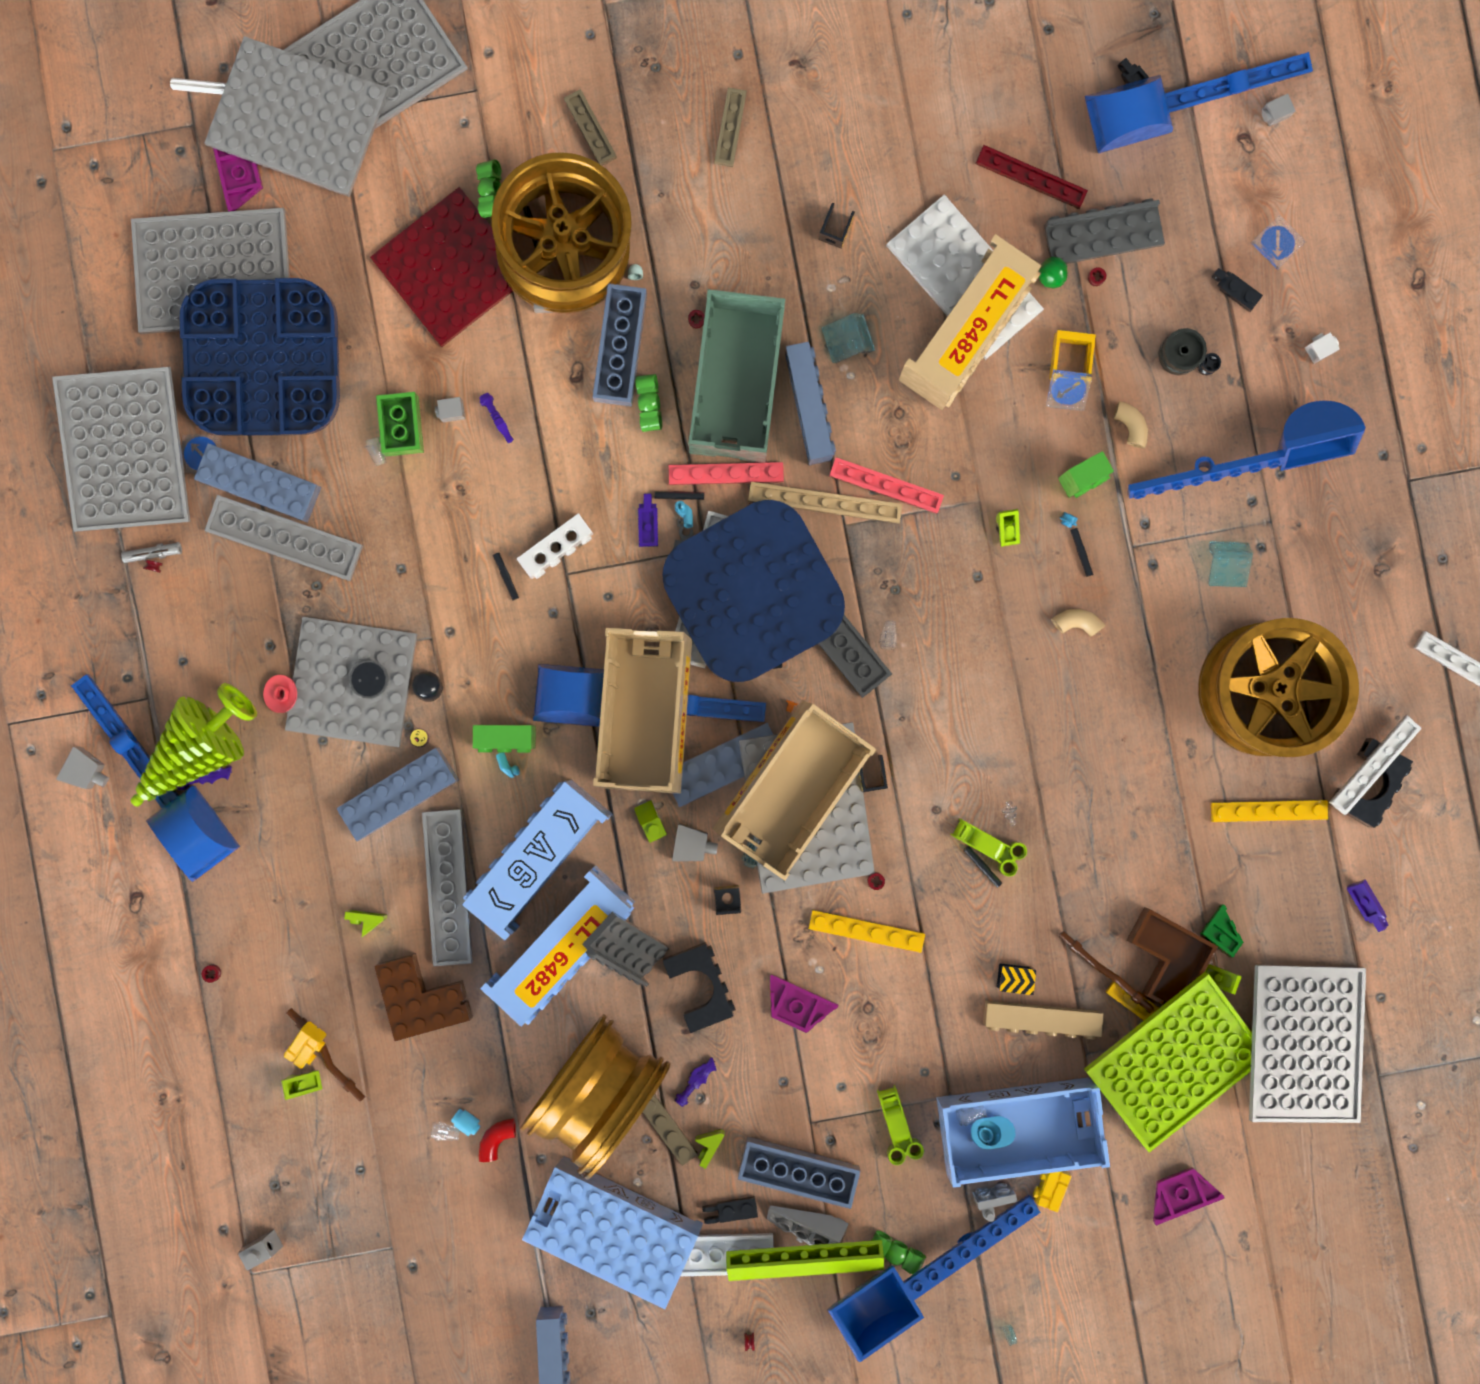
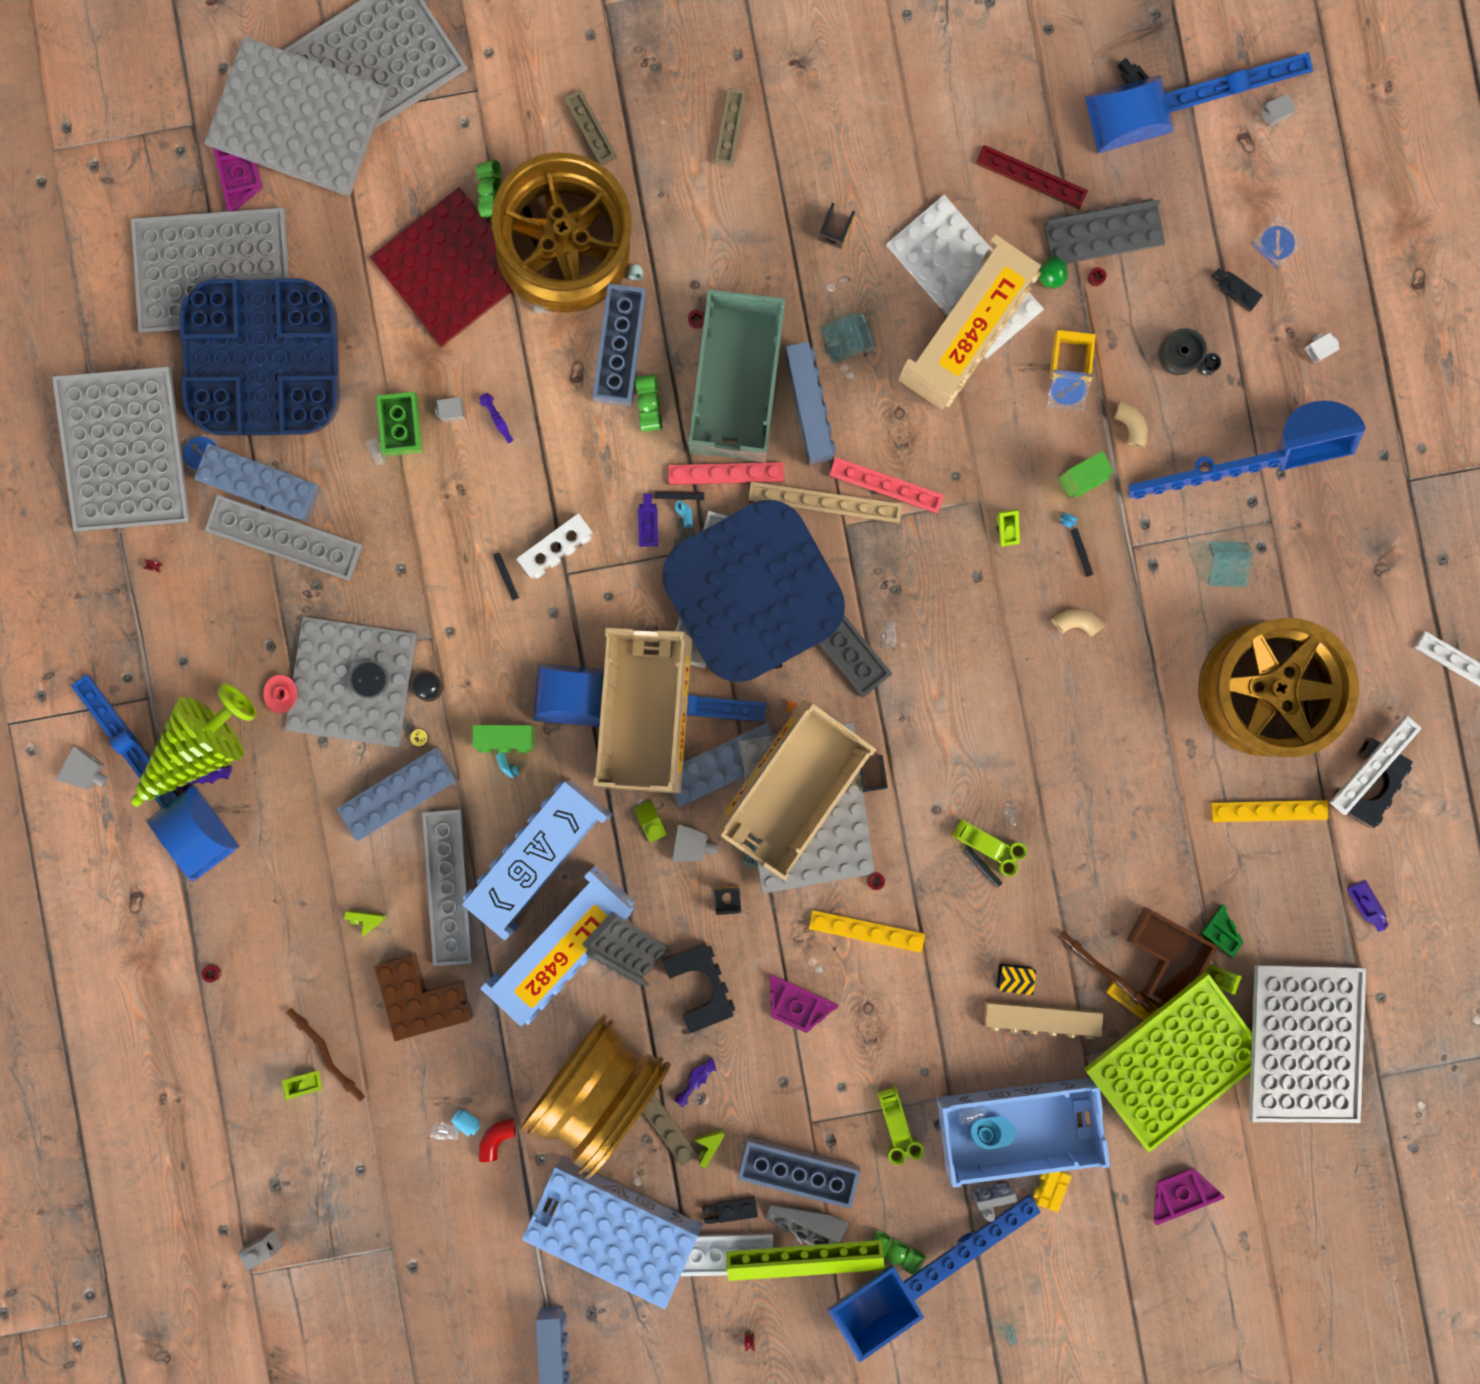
(130, 556): light grey pin -> none
(197, 86): white axle -> none
(305, 1045): yellow brick -> none

